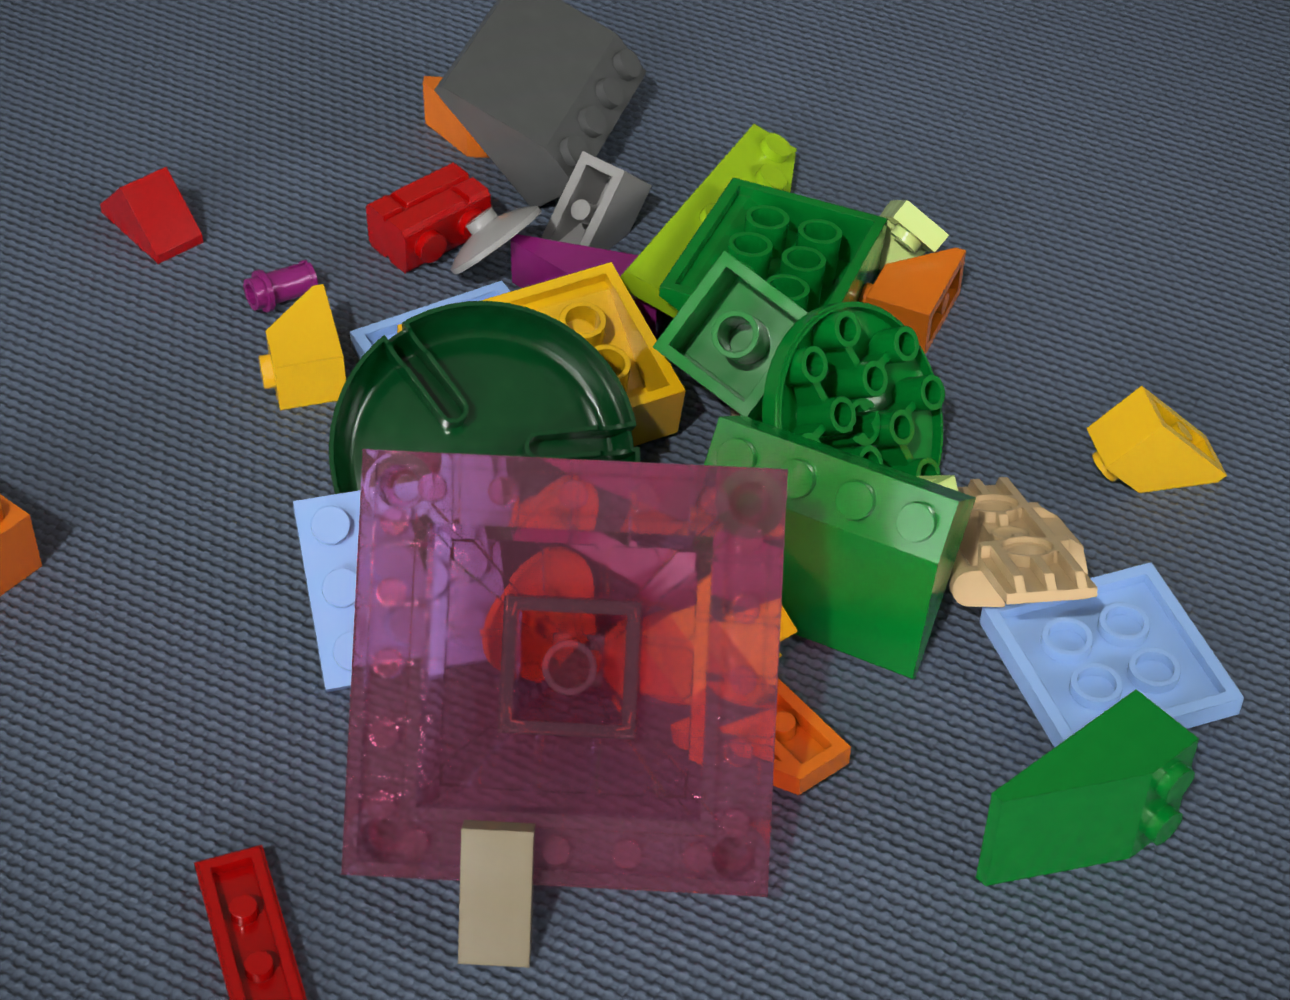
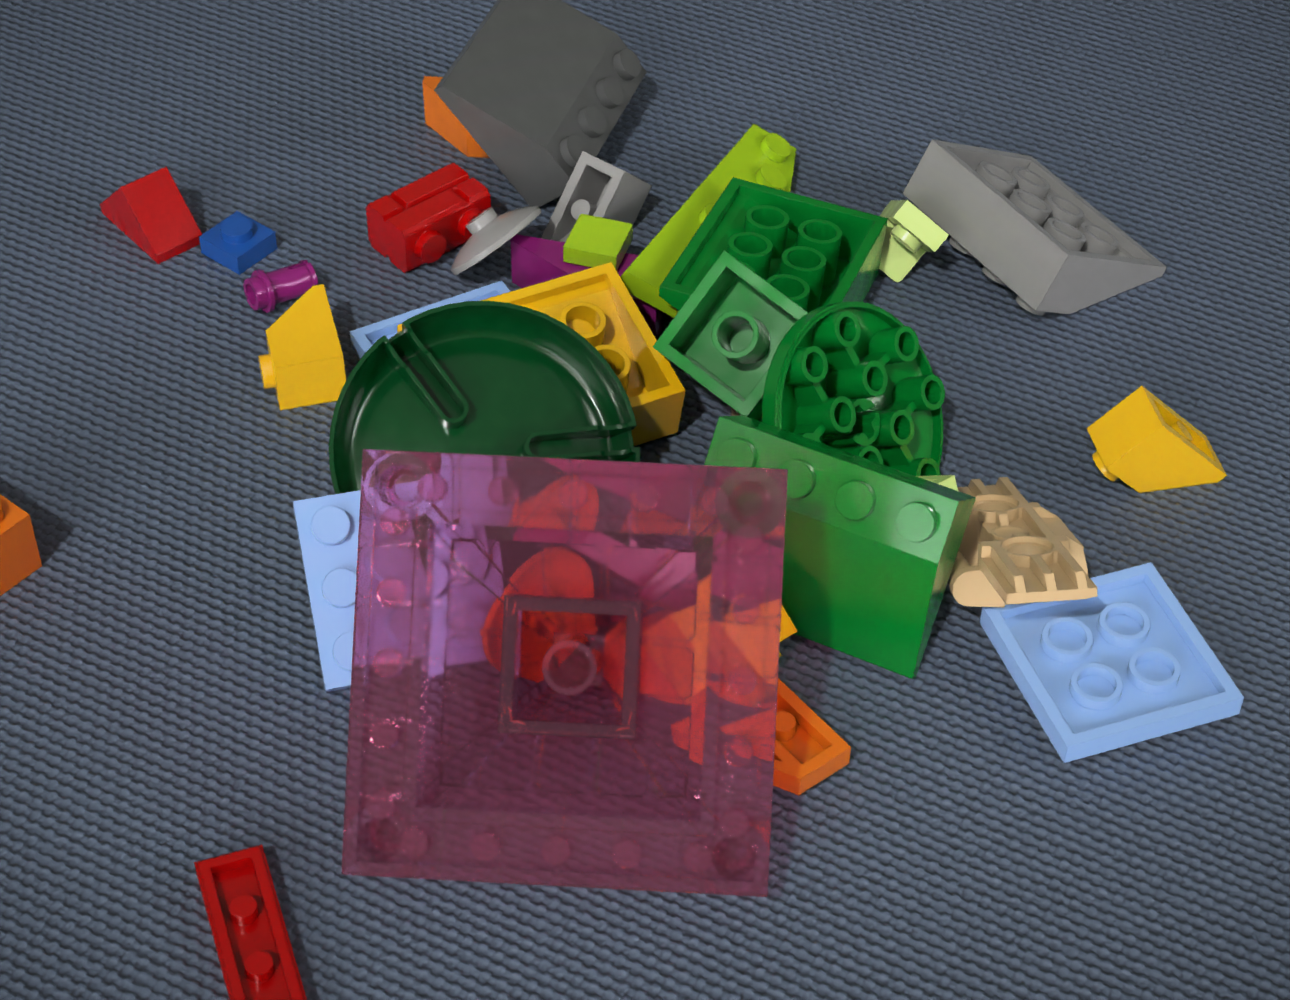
(238, 242): none -> blue plate
(496, 893): dark tan tile -> none
(597, 241): none -> lime tile
(919, 291): orange slope -> none
(1027, 228): none -> light grey slope
(1091, 796): green slope -> none

